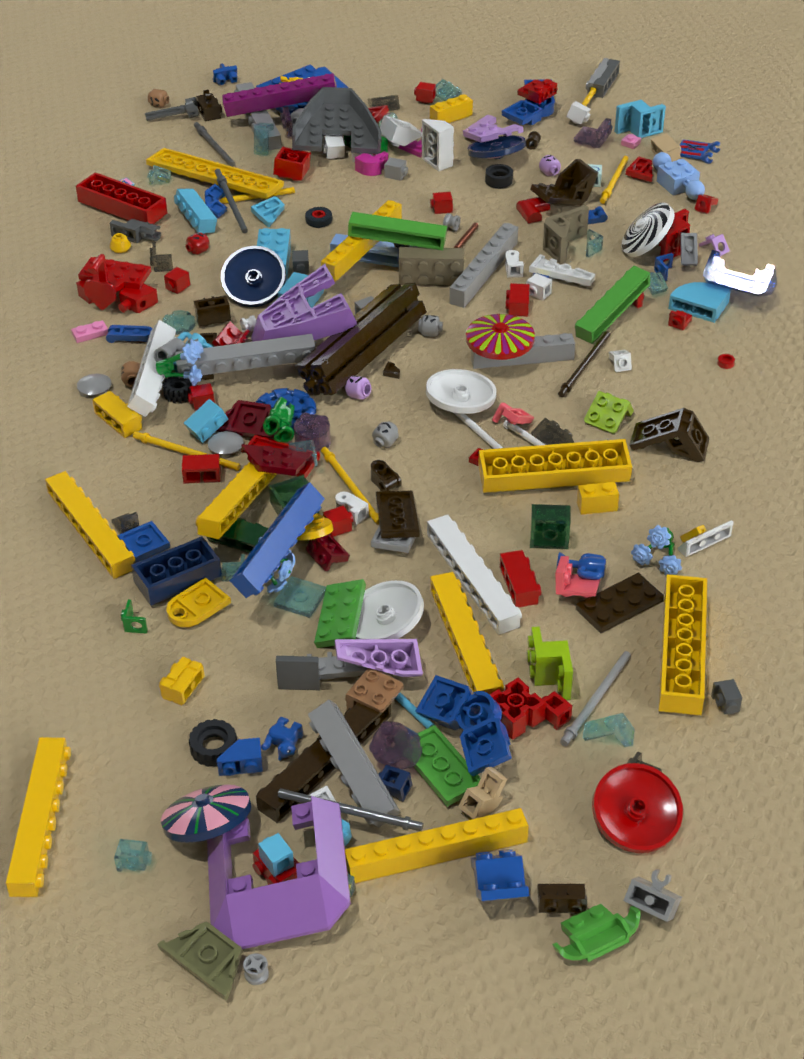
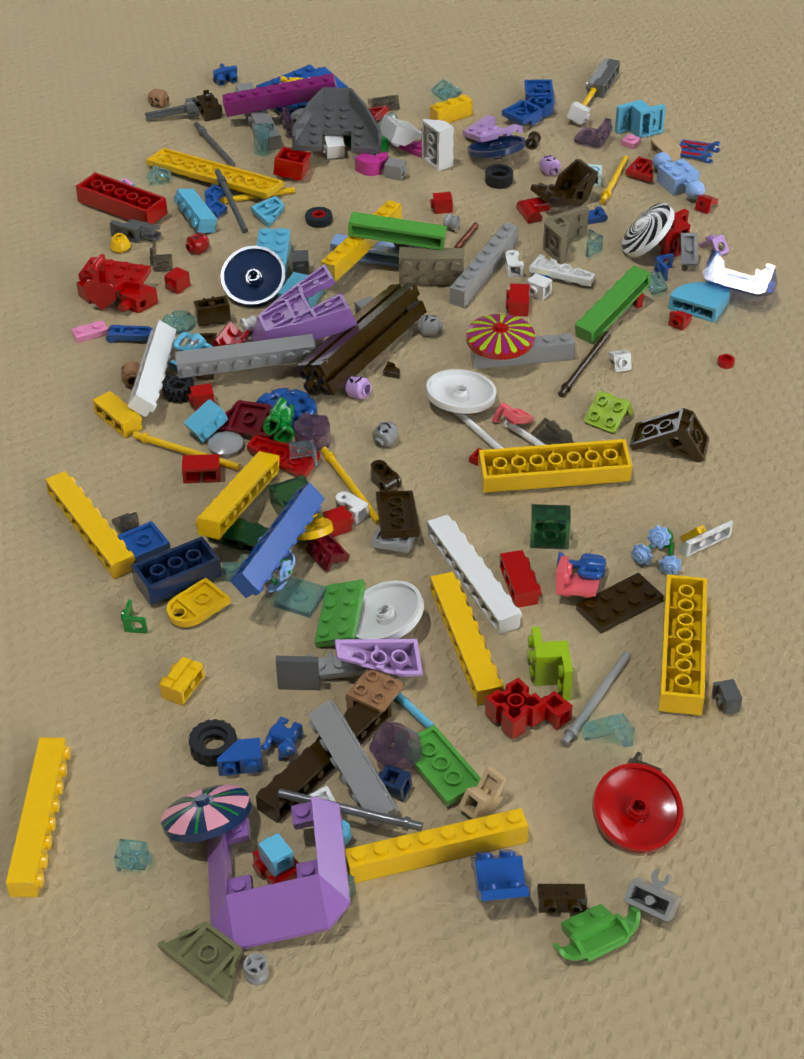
(93, 385): light grey dish -> none
(168, 349): light grey pin -> none
(191, 354): light blue plant -> none
(276, 460): dark red wing -> none
(425, 92): red brick -> none
(477, 713): blue plate -> none
(538, 91): red plate -> none
(597, 498): yellow brick -> none

